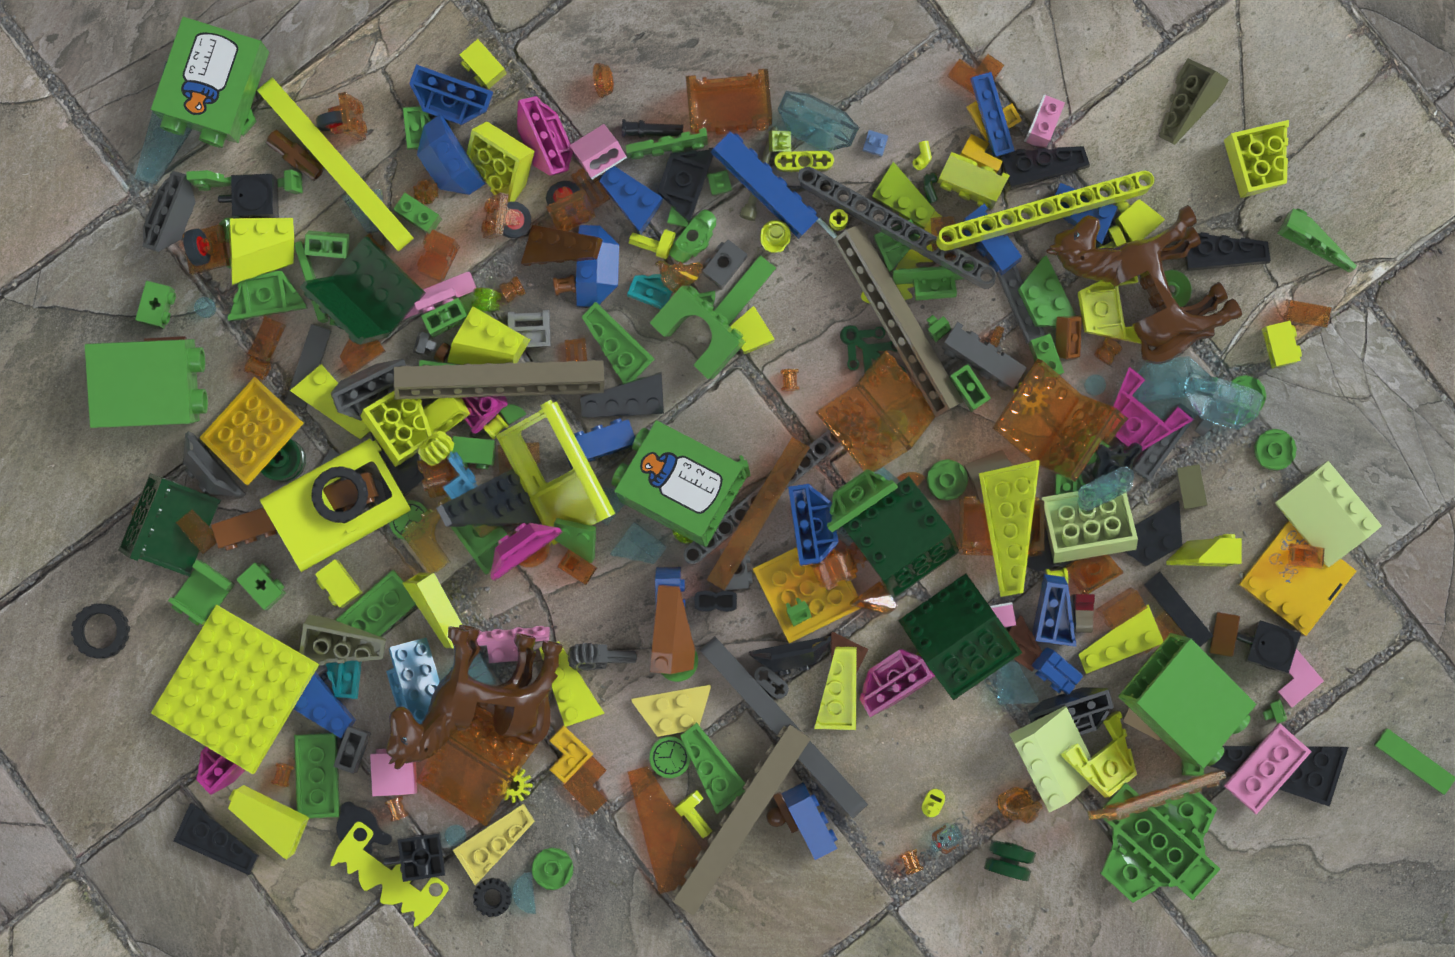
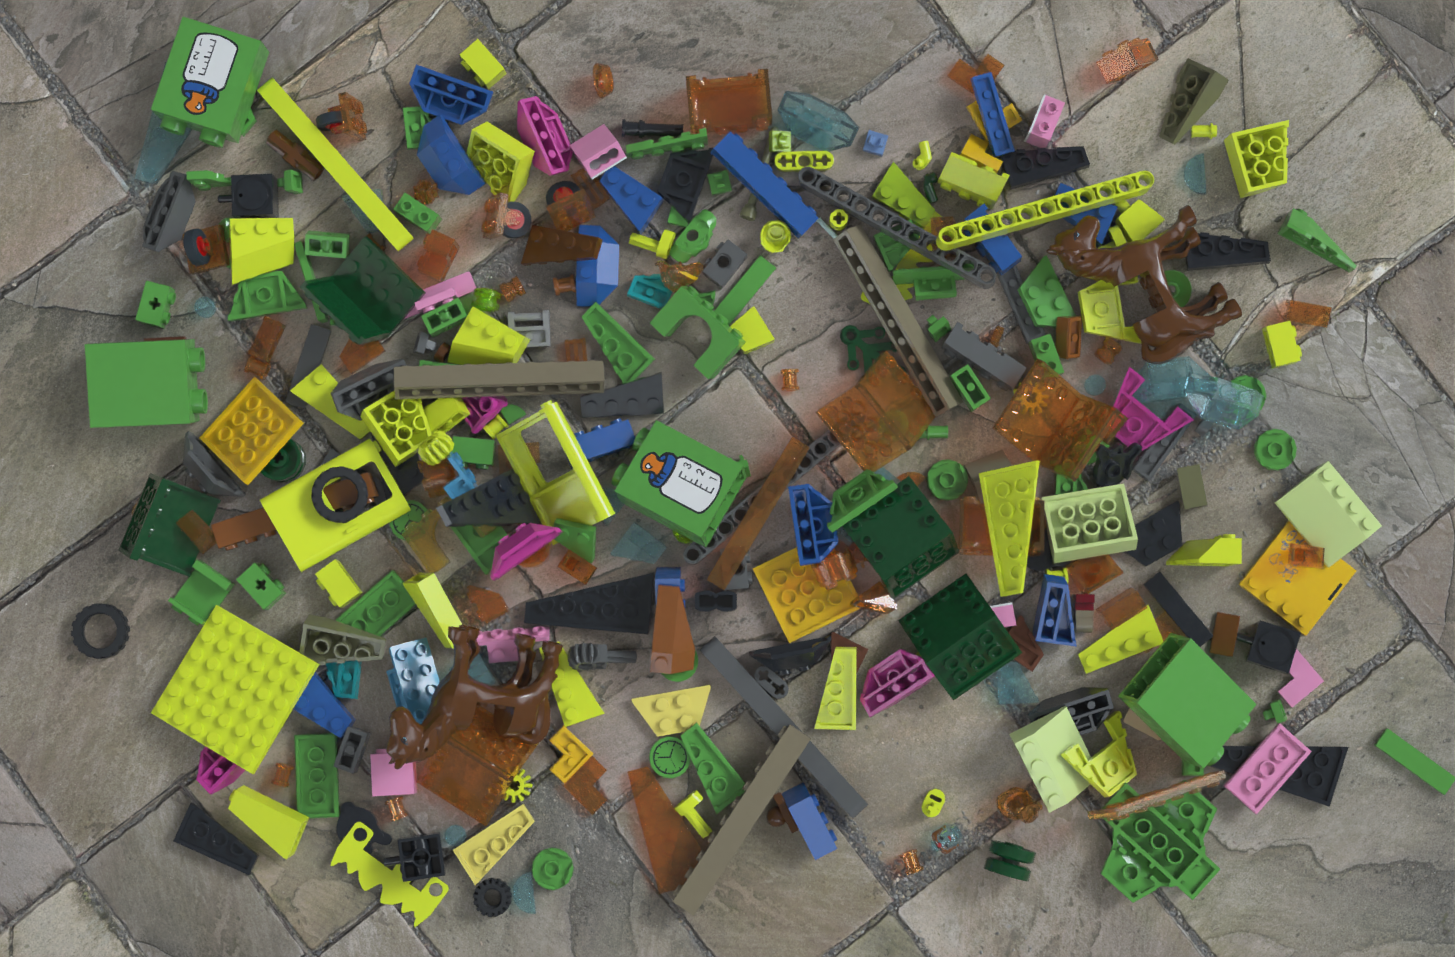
(490, 604): none -> clear orange slope
(605, 607): none -> black wing
(798, 613): bright green tile -> none
(935, 432): none -> bright green axle
(1057, 670): blue brick -> none
(1105, 488): clear light blue piece -> none
(1126, 59): none -> clear orange brick
(1195, 174): none -> clear light blue tile
(1204, 131): none -> neon yellow pin

